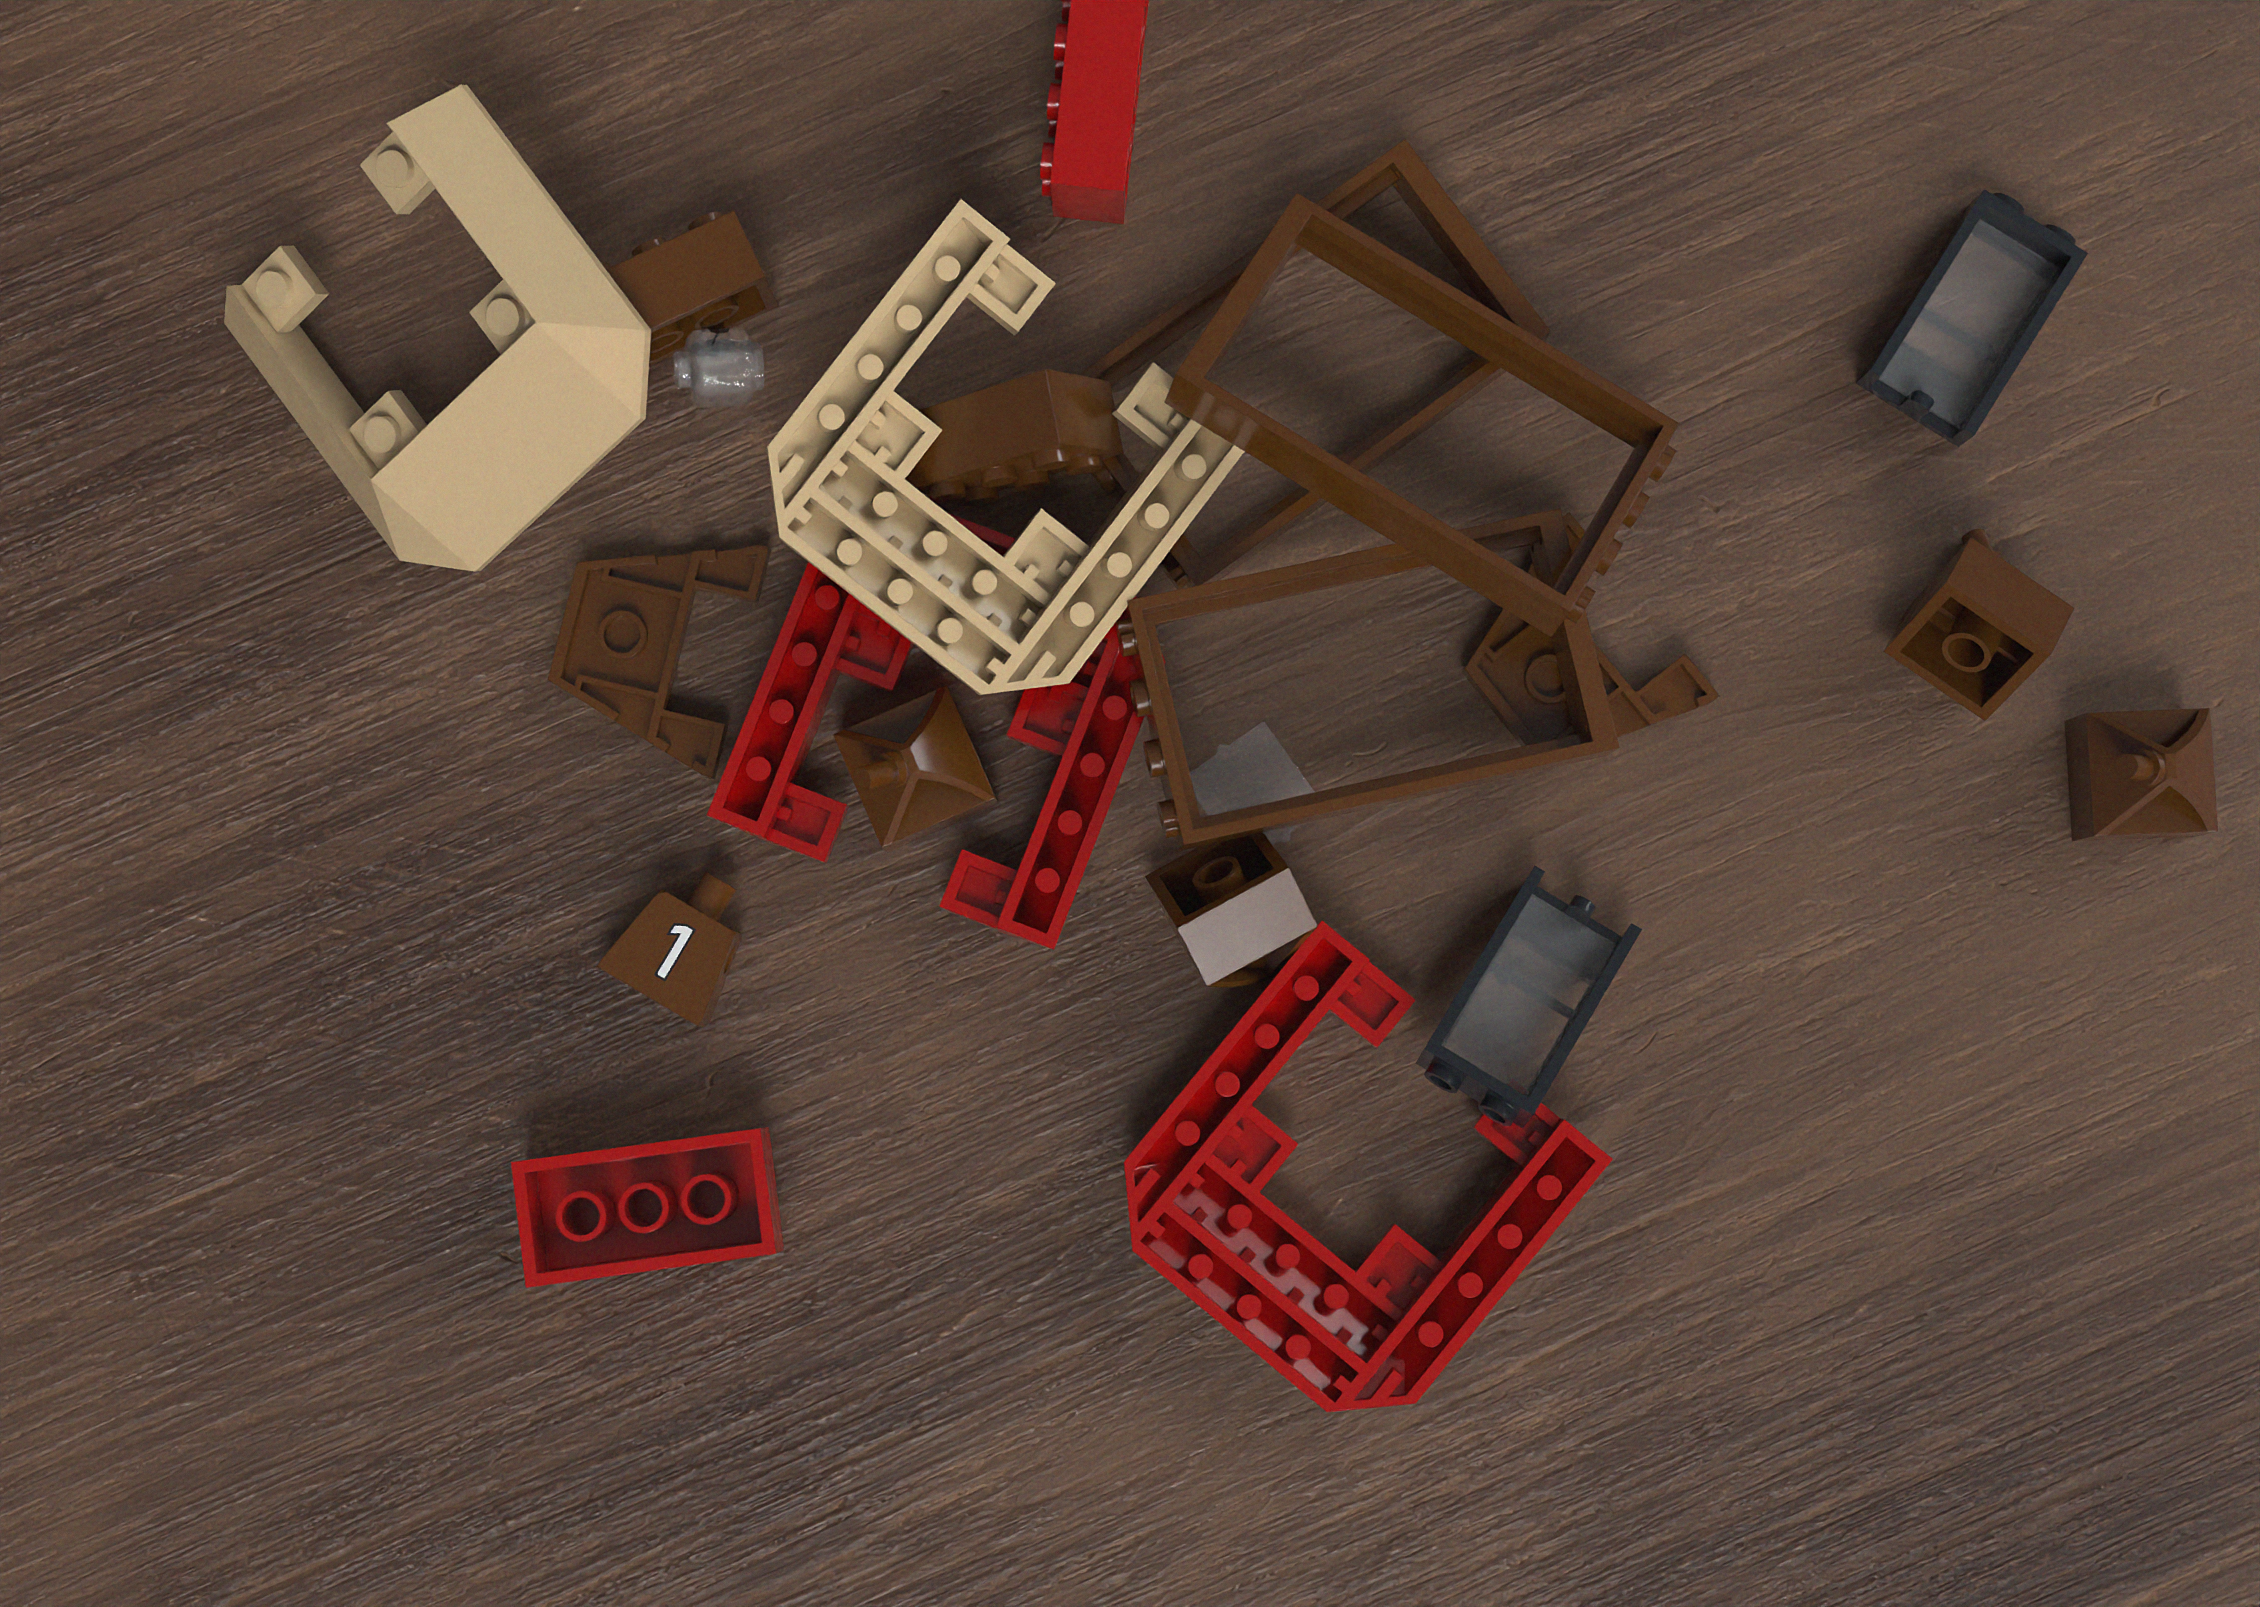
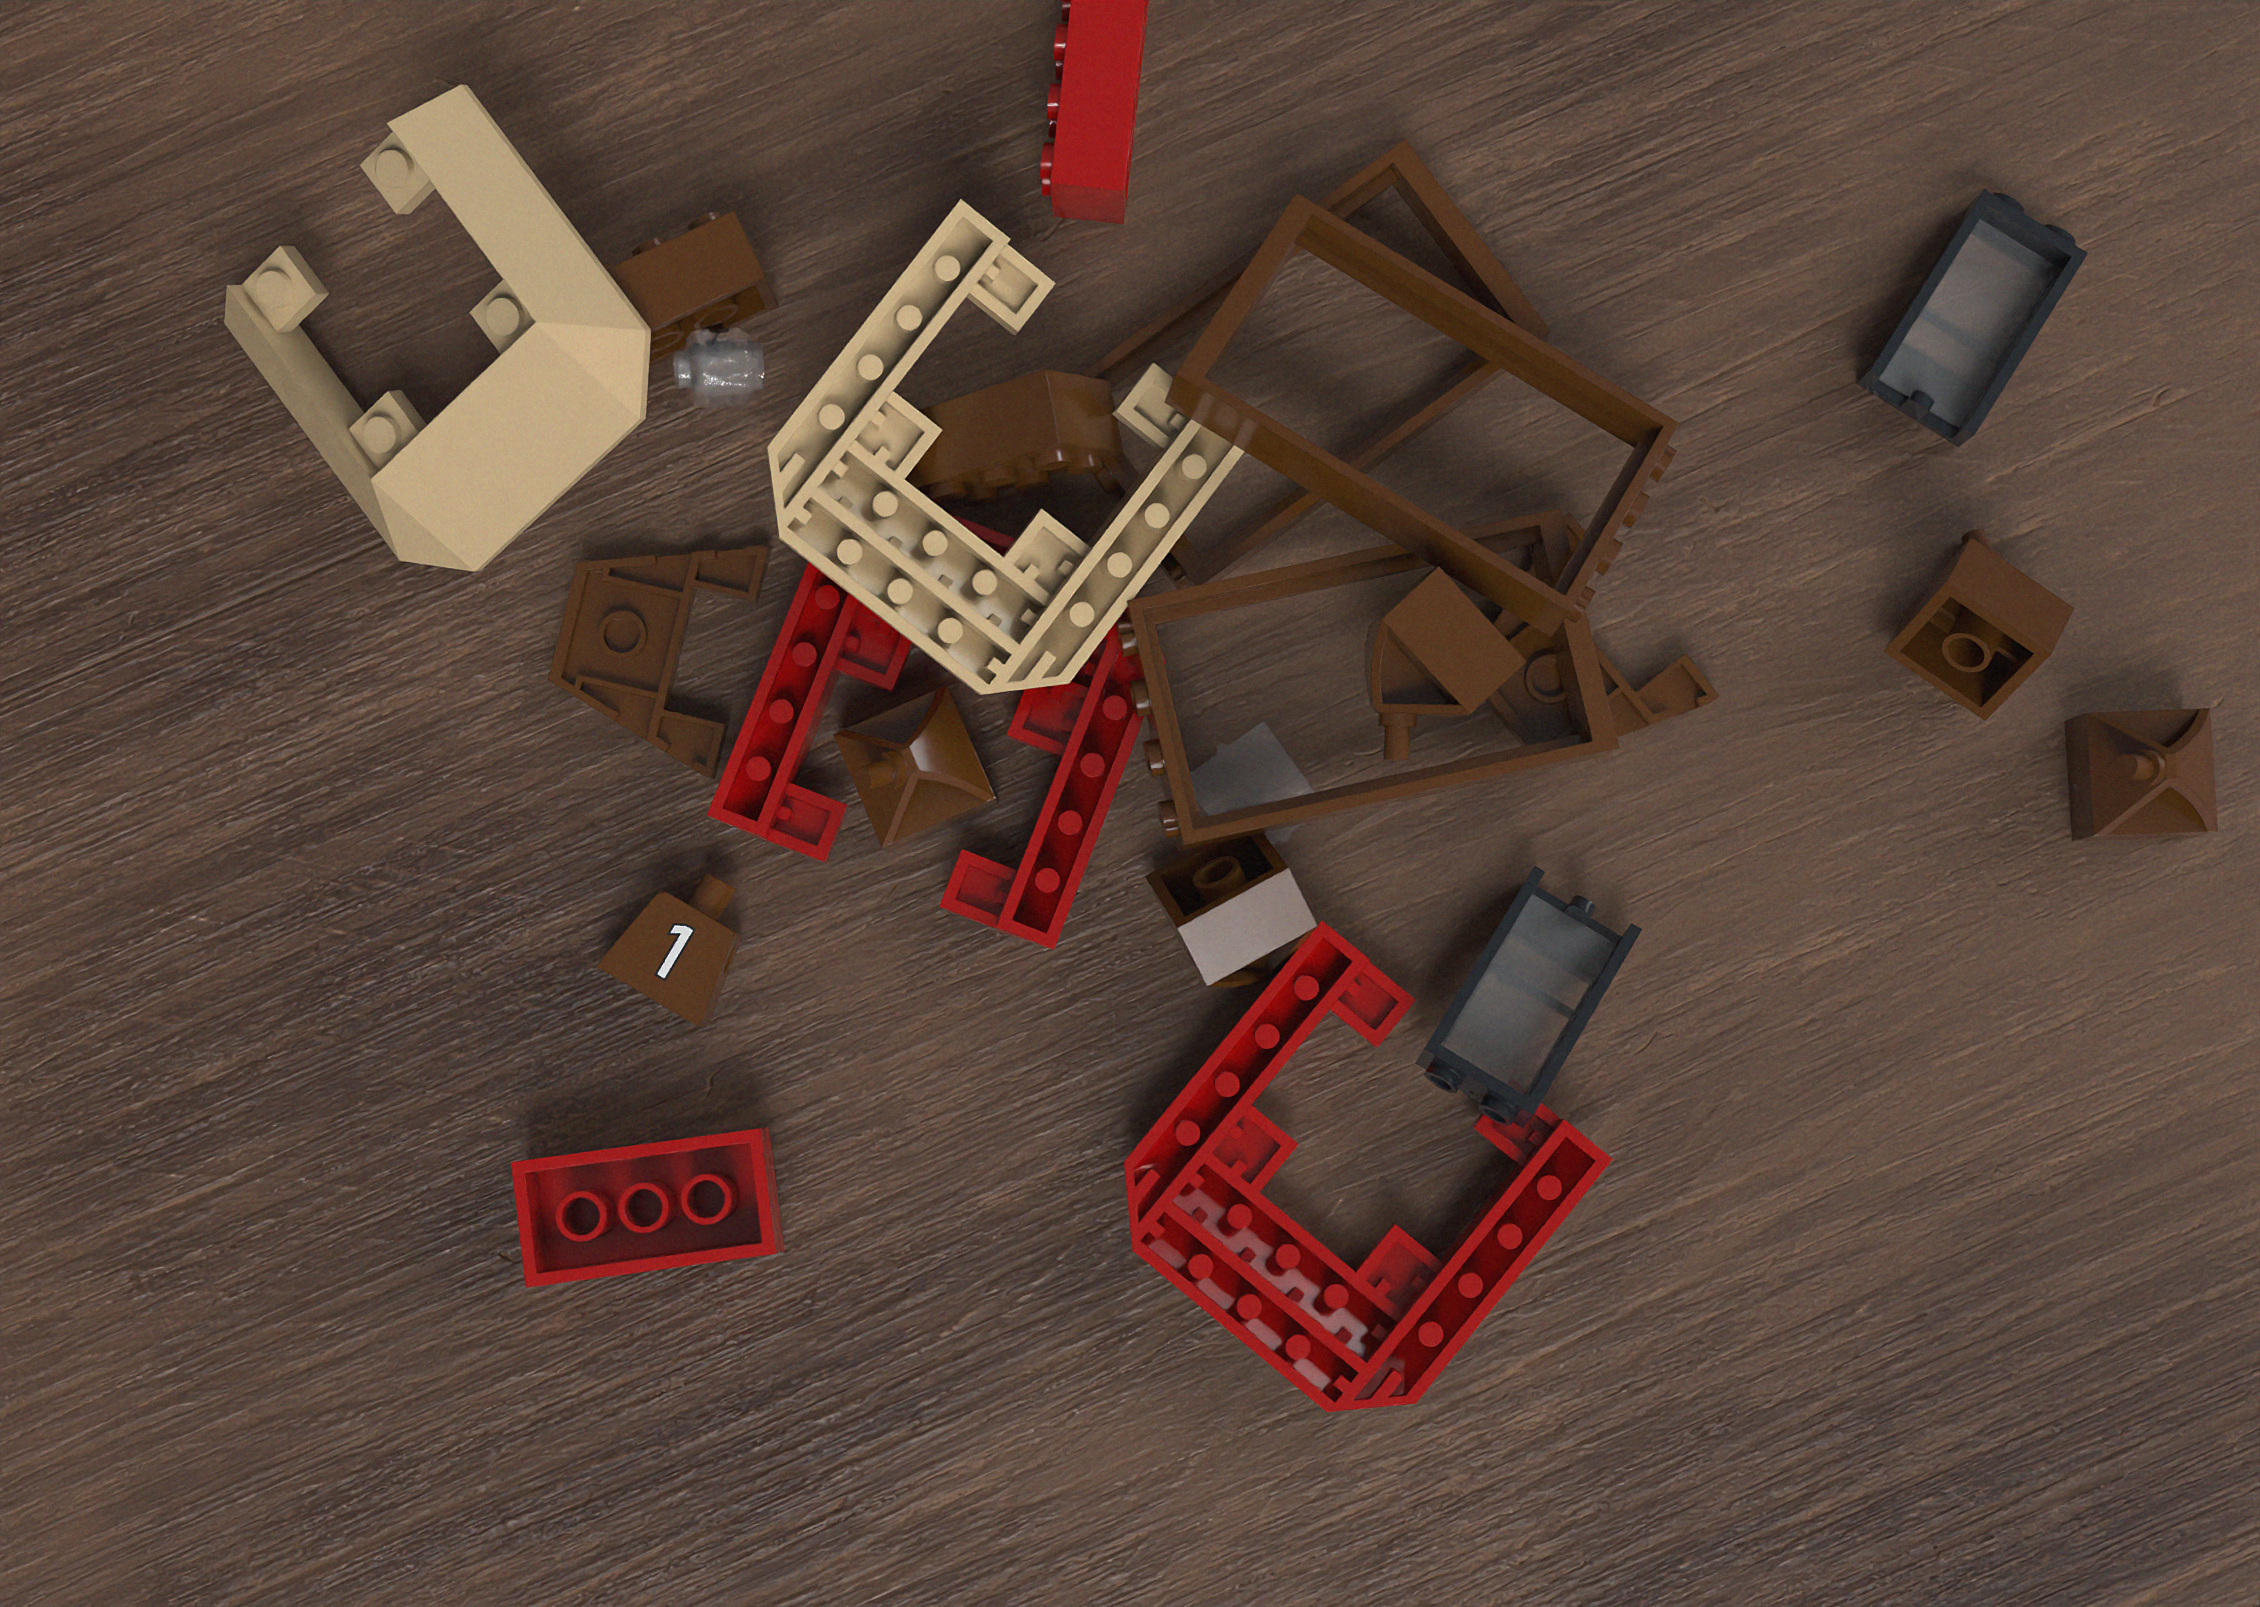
(1432, 659): none -> reddish brown piece

